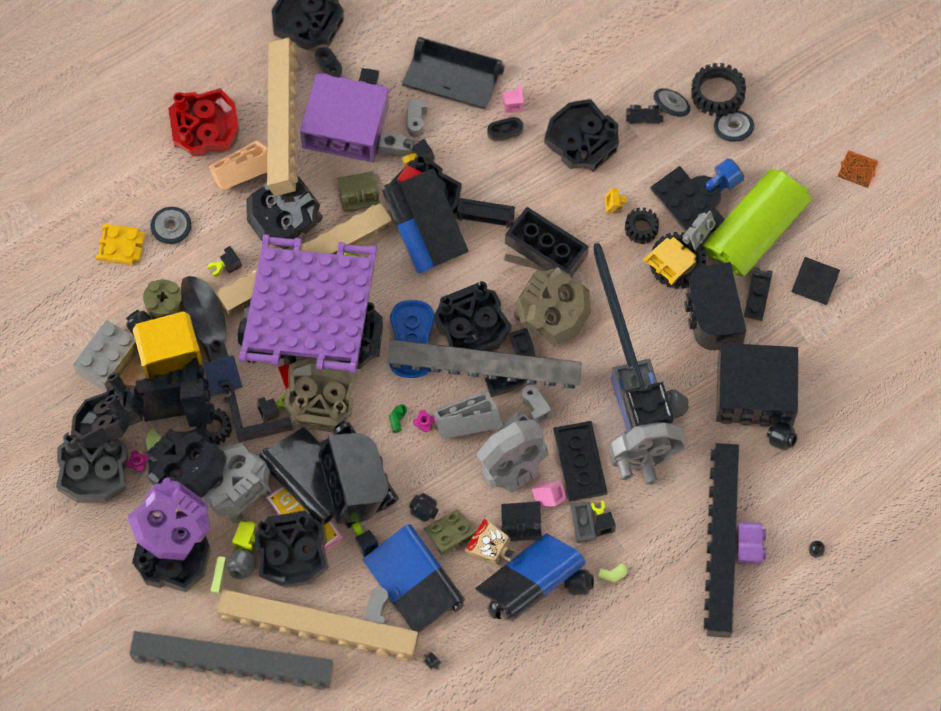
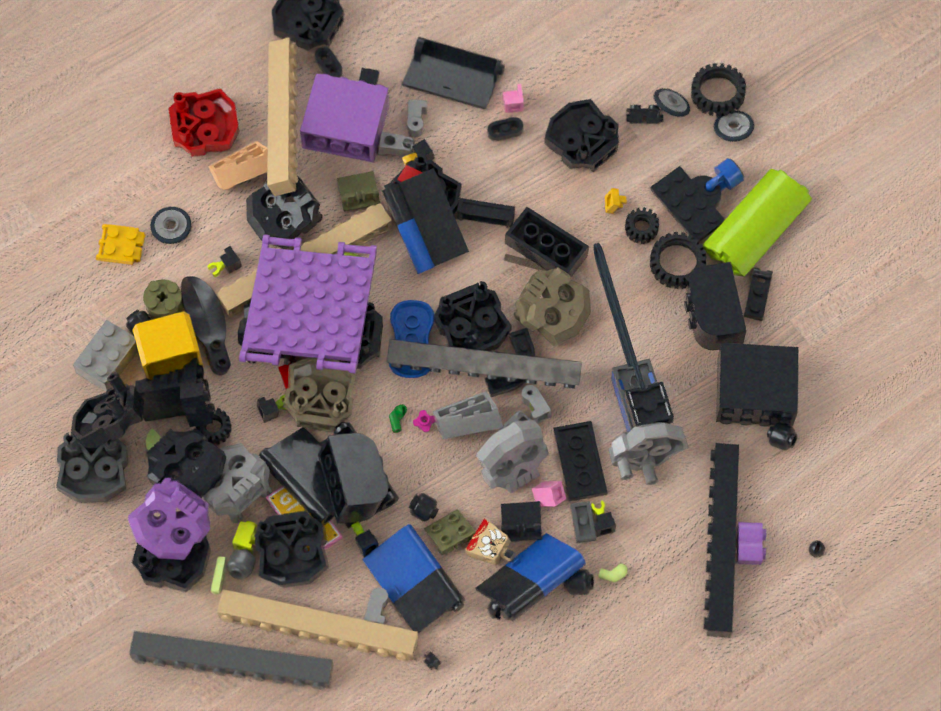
(135, 455): dark pink plate -> none
(220, 371): dark blue piece -> none
(253, 431): black hinge -> none
(670, 259): yellow plate -> none
(678, 403): dark grey head -> none
(702, 226): light grey hinge -> none
(815, 280): black hinge -> none
(858, 169): clear orange piece -> none

